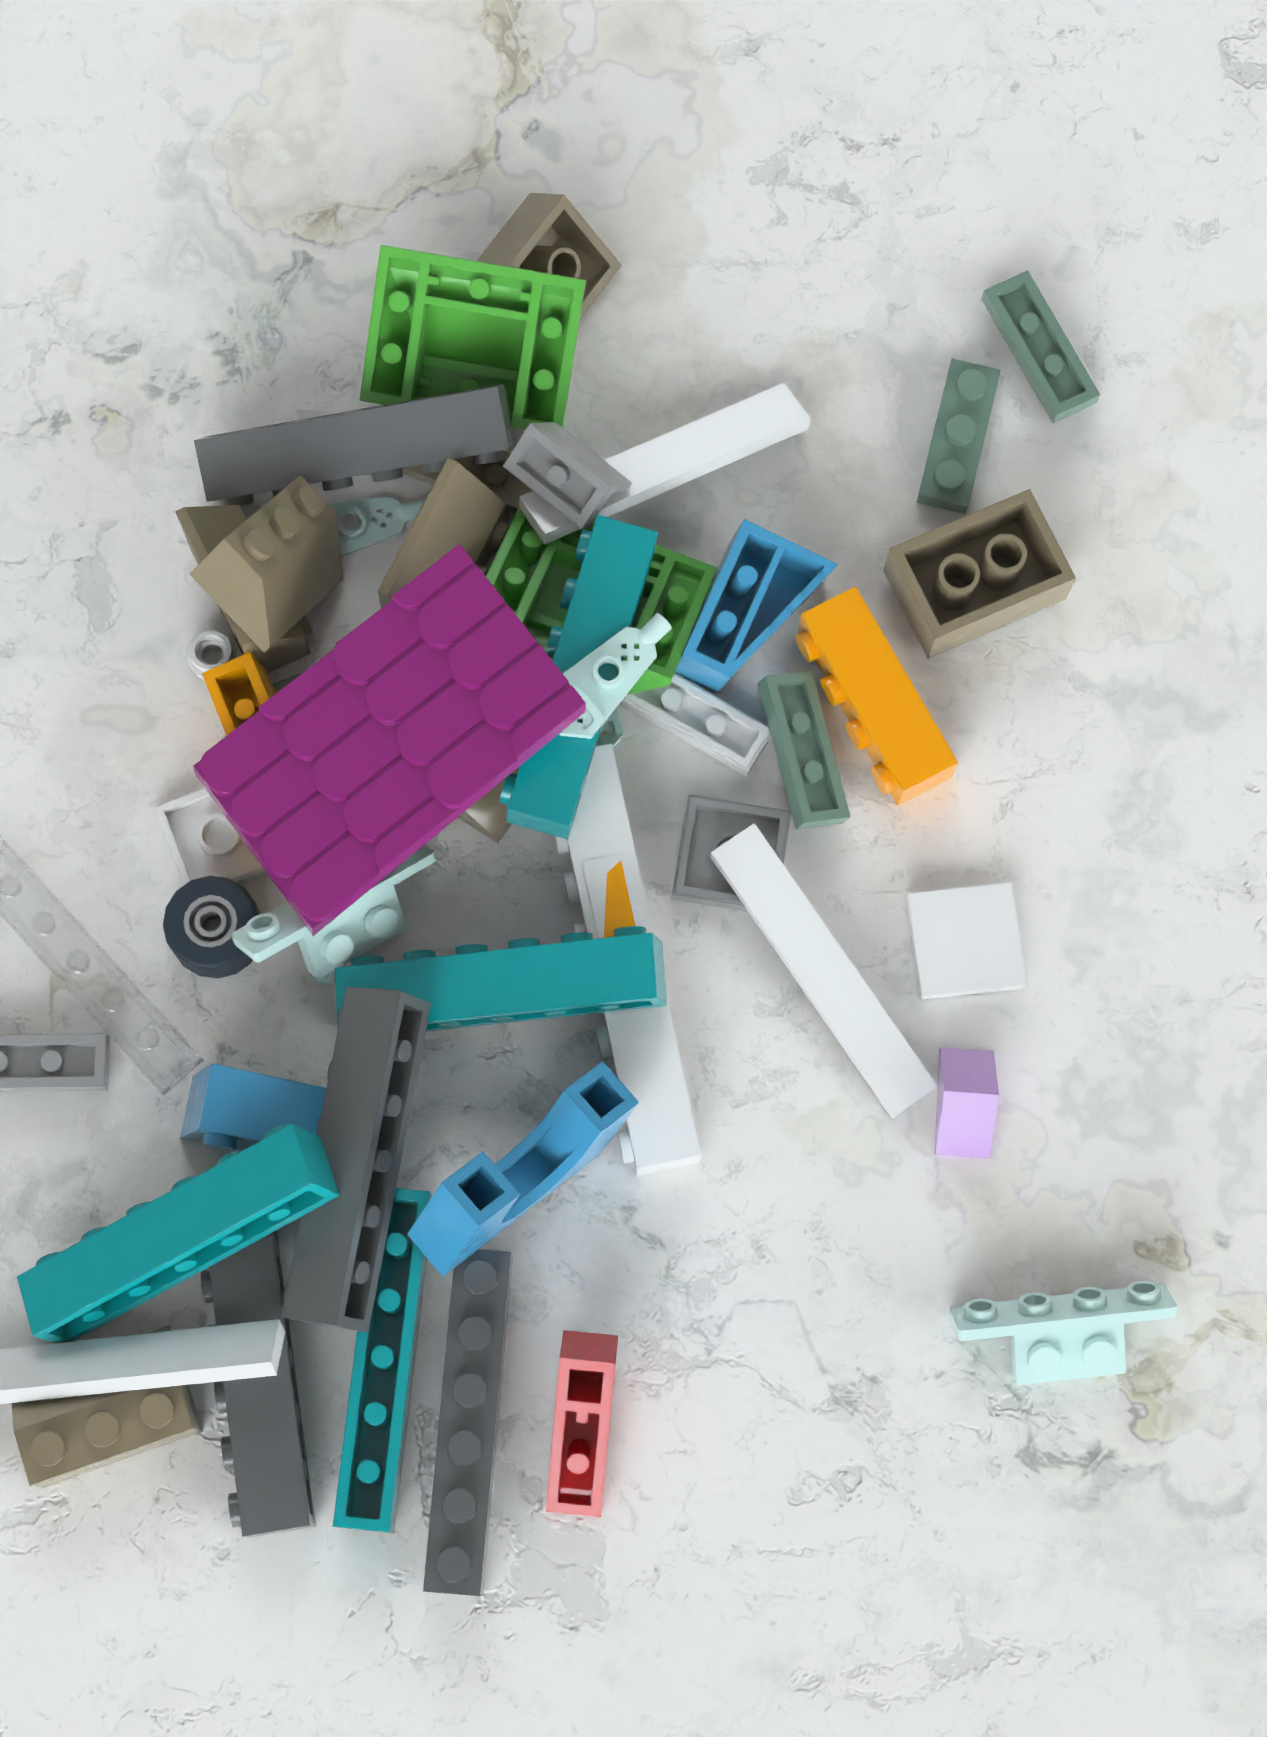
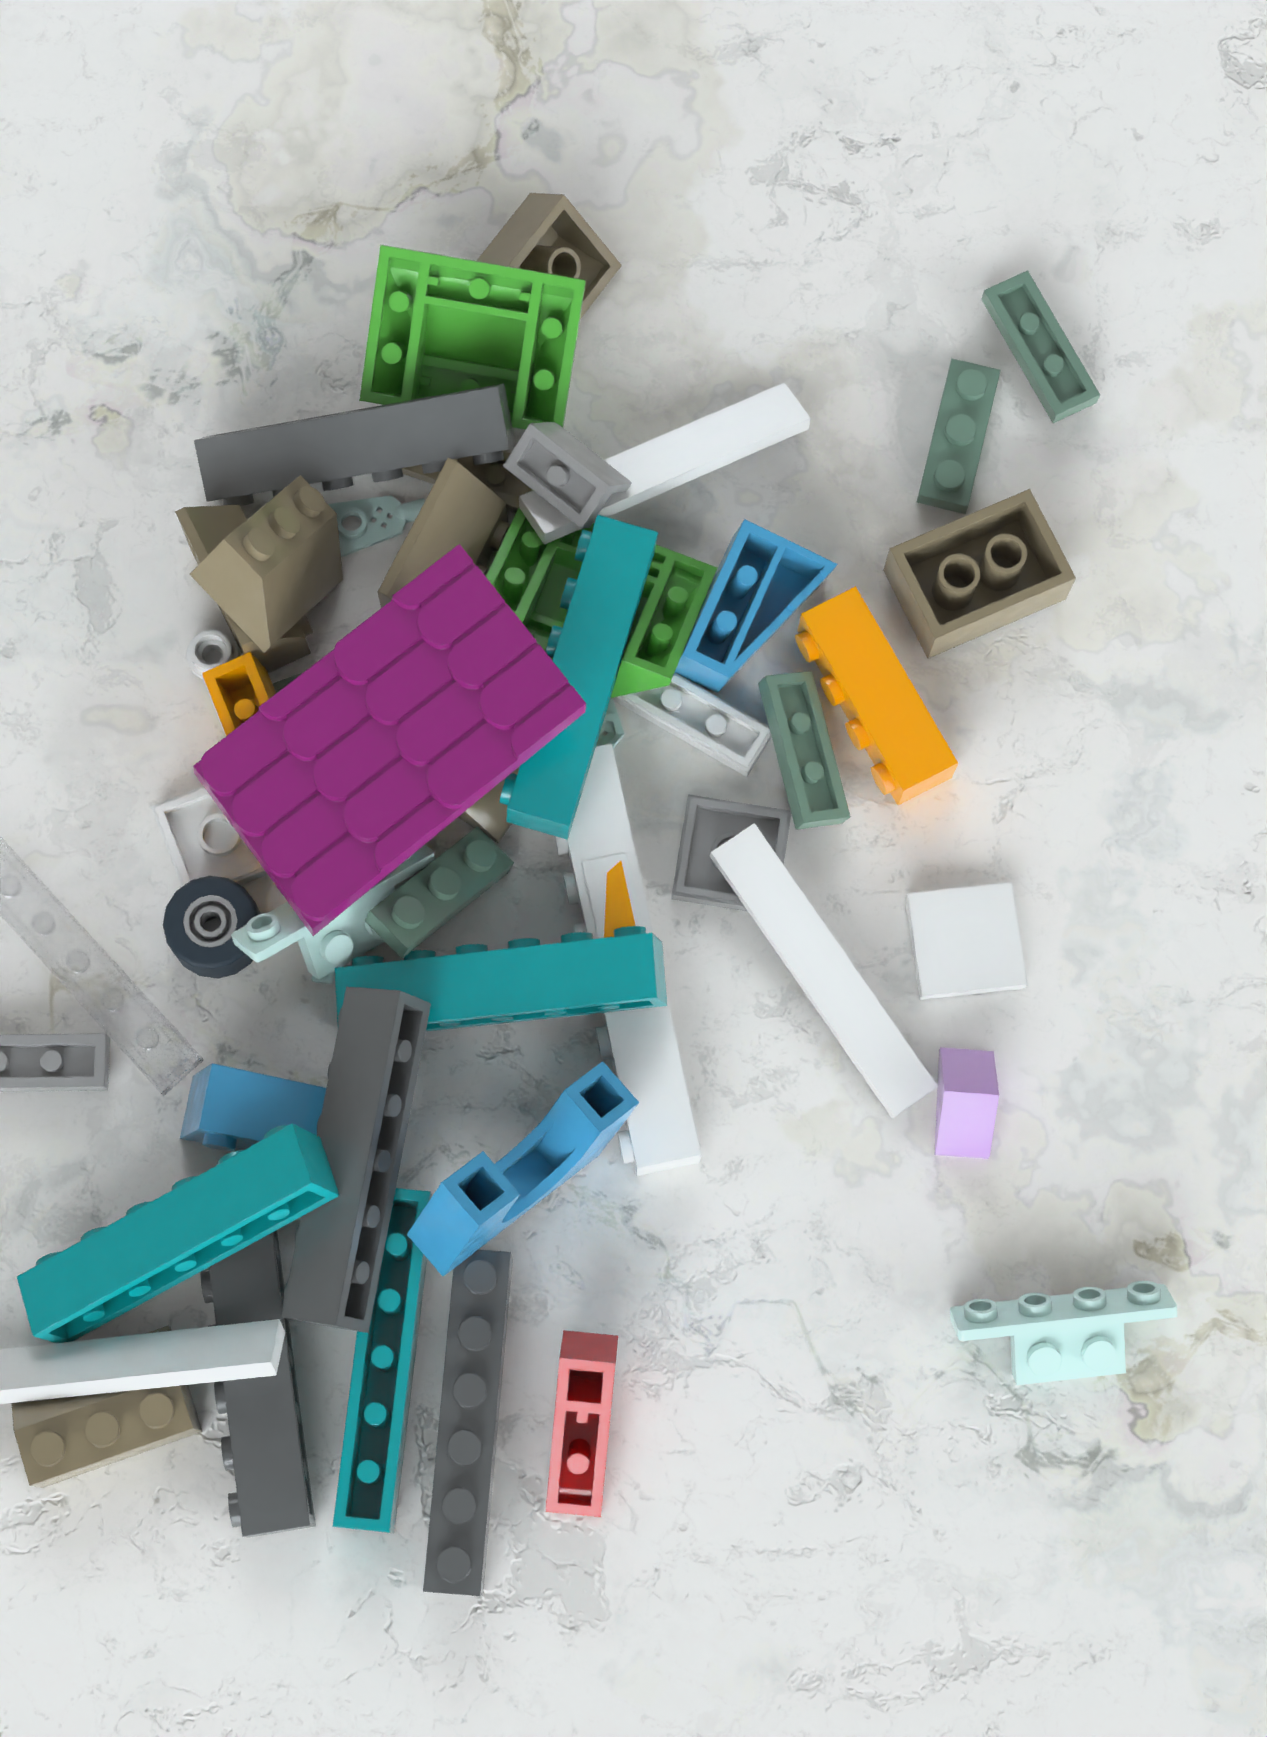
(439, 892): none -> sand green plate
(605, 695): light aqua piece -> none

